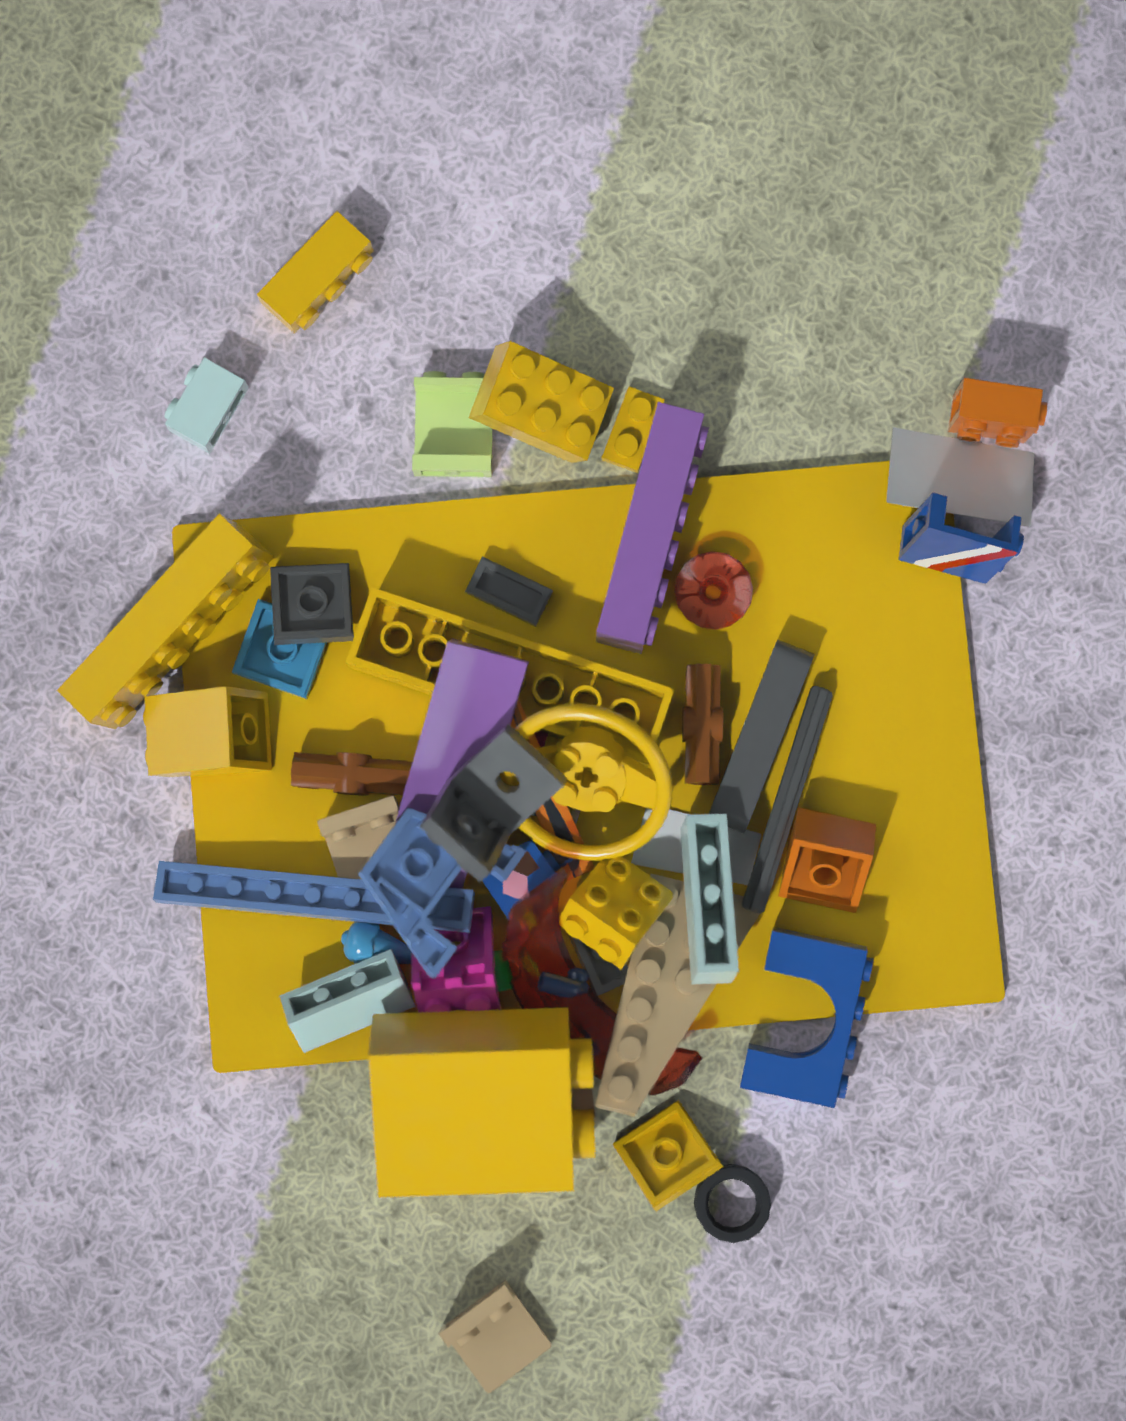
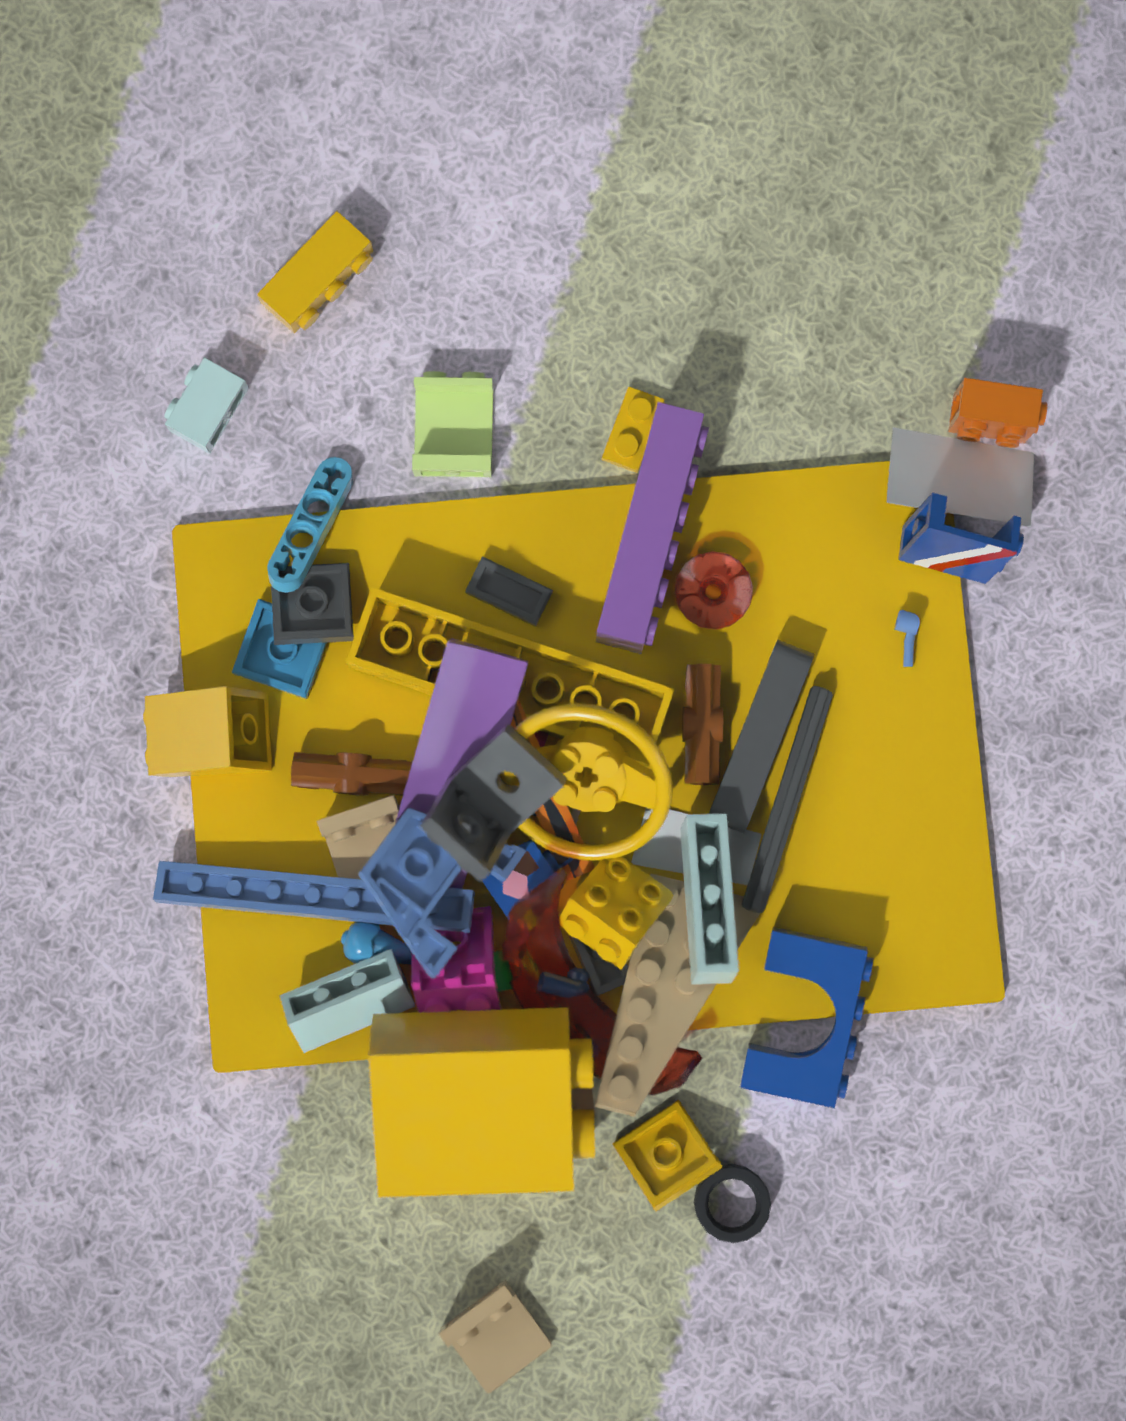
(166, 624): yellow brick -> none
(314, 525): none -> medium azure beam
(541, 402): yellow brick -> none
(827, 860): orange slope -> none
(909, 624): none -> medium blue hand

